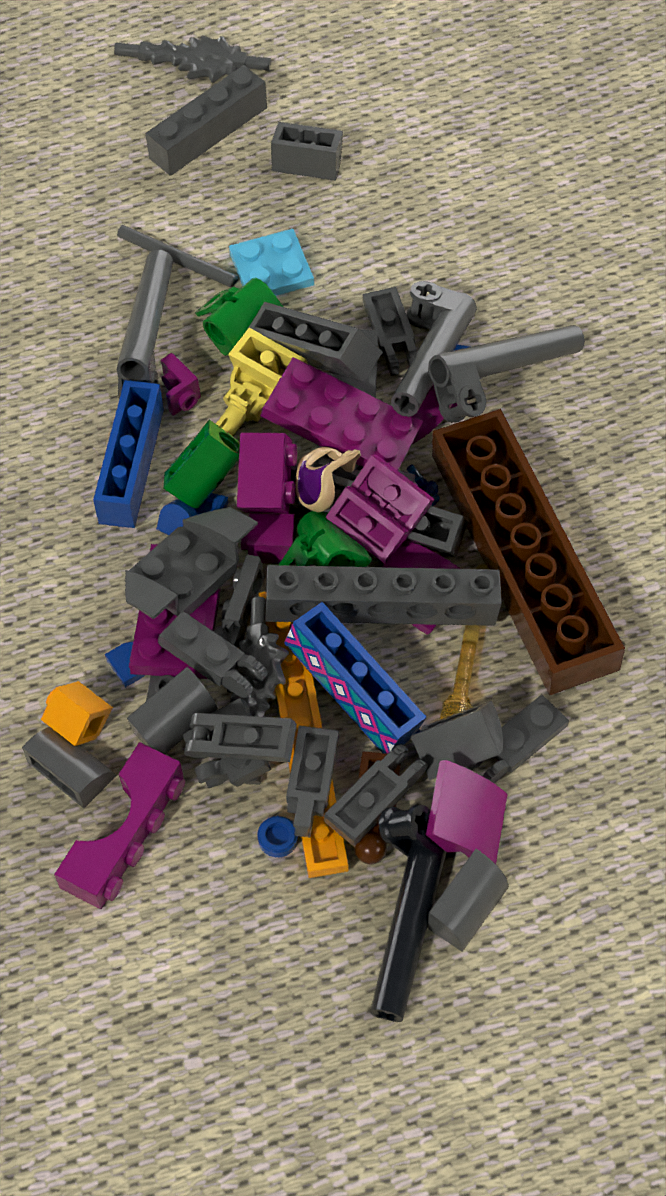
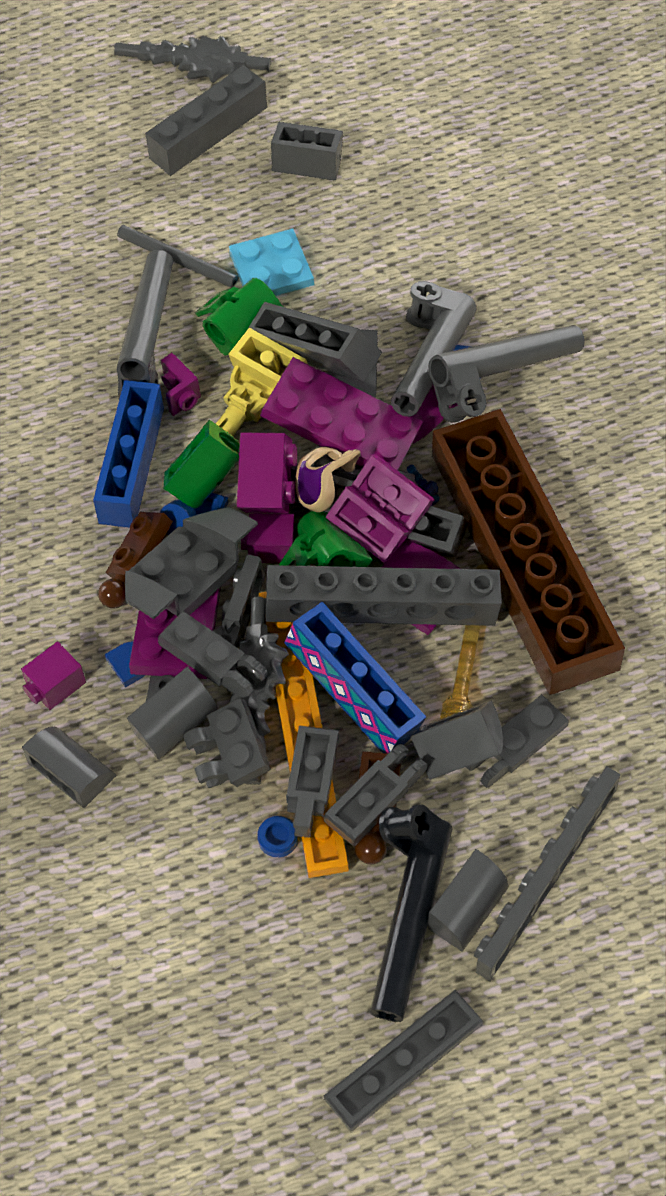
(52, 676): none -> magenta brick
(76, 713): light orange brick -> none
(95, 867): magenta arch -> none
(144, 535): none -> reddish brown plate
(241, 737): dark grey plate -> none
(394, 330): dark grey hinge -> none
(403, 1060): none -> dark grey tile
(466, 811): magenta slope -> none
(537, 885): none -> dark grey plate

